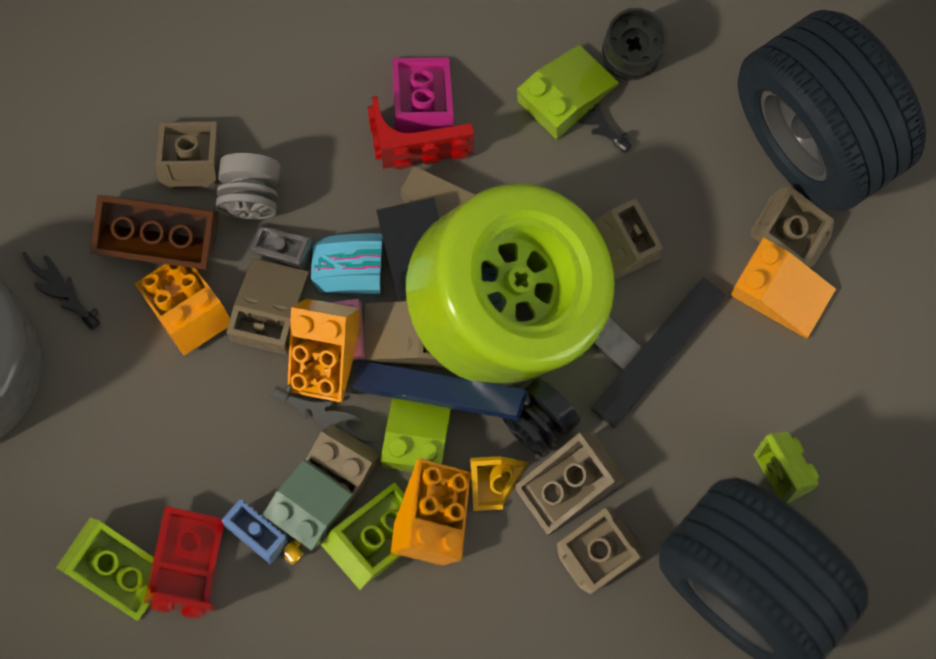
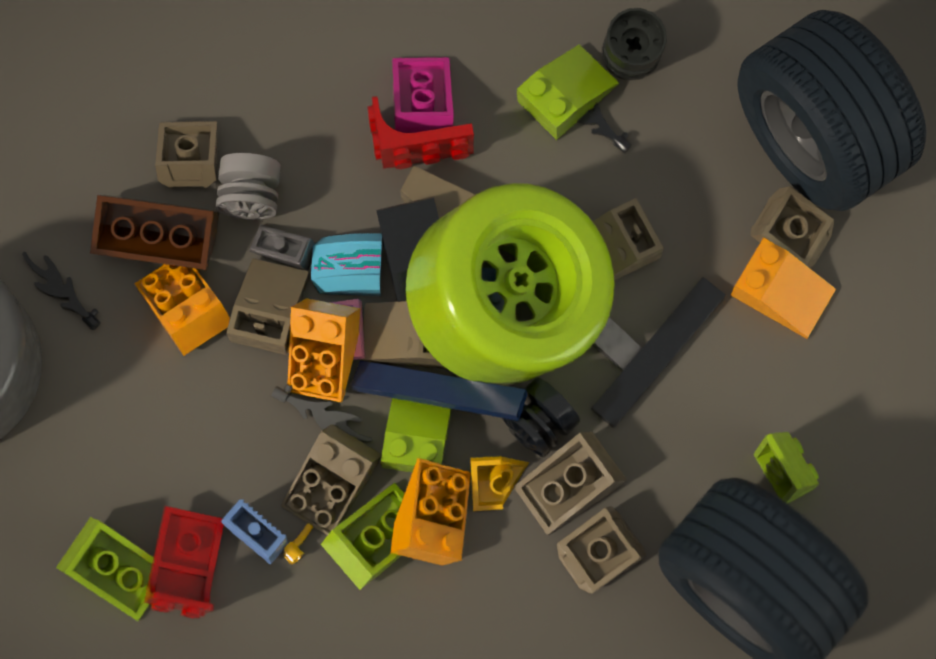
(308, 504): sand green slope -> none

